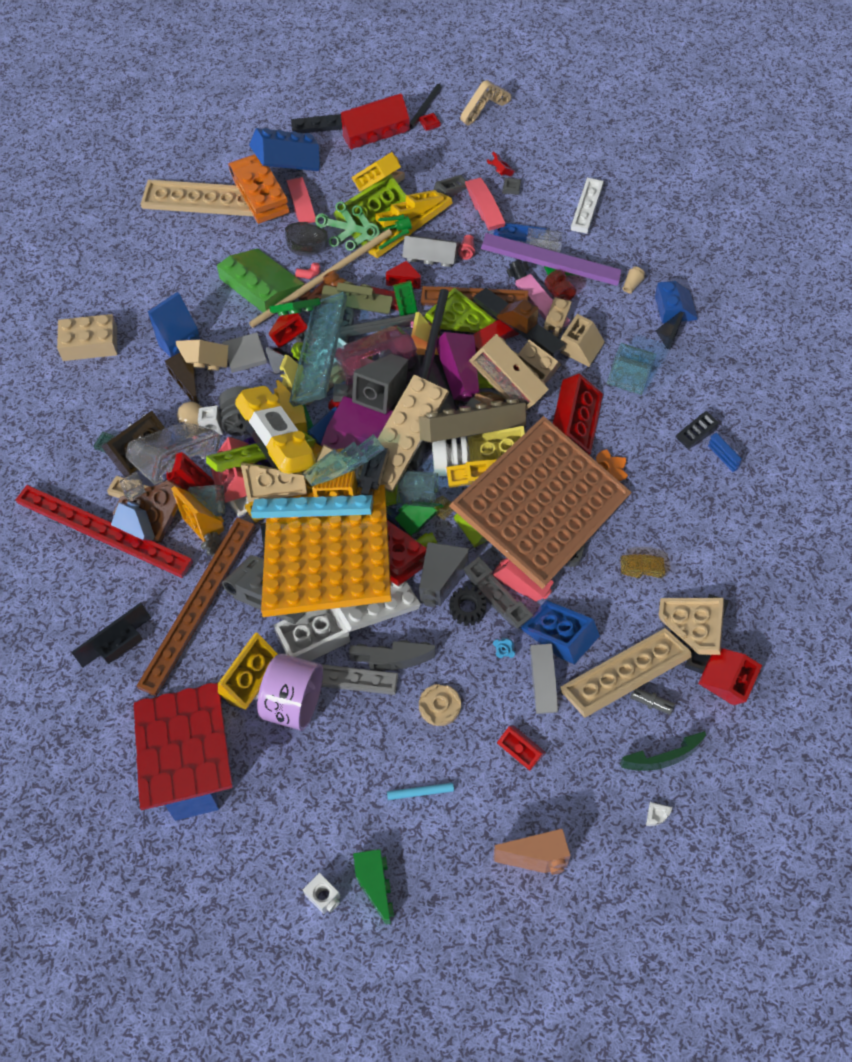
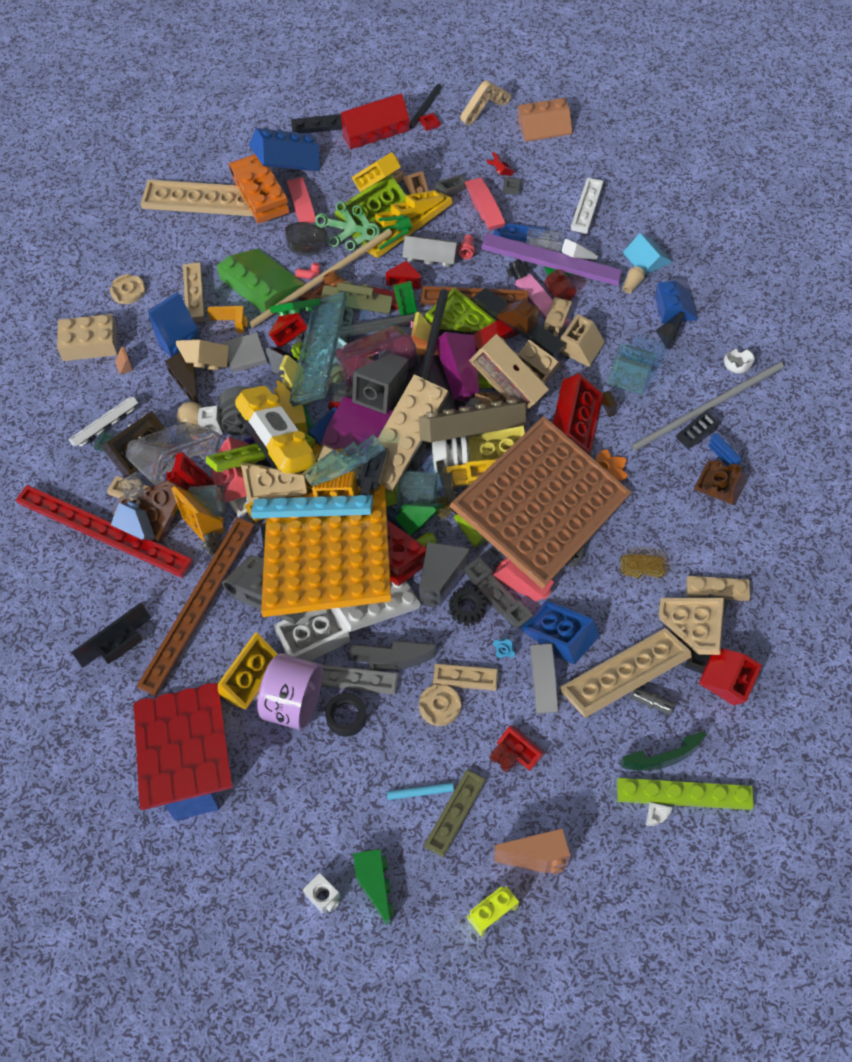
(108, 418): none -> white plate
(123, 292): none -> tan tile
(123, 362): none -> nougat slope
(194, 291): none -> tan gear
(230, 313): none -> light orange bracket
(349, 730): none -> black tyre
(415, 183): none -> medium nougat slope
(447, 483): none -> clear smoke slope
(454, 813): none -> olive tile
(465, 677): none -> tan tile
(492, 909): none -> neon yellow window
(504, 757): none -> clear red wheel
(544, 119): none -> nougat slope
(577, 251): none -> white slope
(609, 403): none -> dark brown tile
(646, 254): none -> medium azure slope
(685, 793): none -> lime plate
(707, 406): none -> light grey piece
(721, 481): none -> reddish brown slope
(721, 587): none -> tan plate
(738, 362): none -> white hair

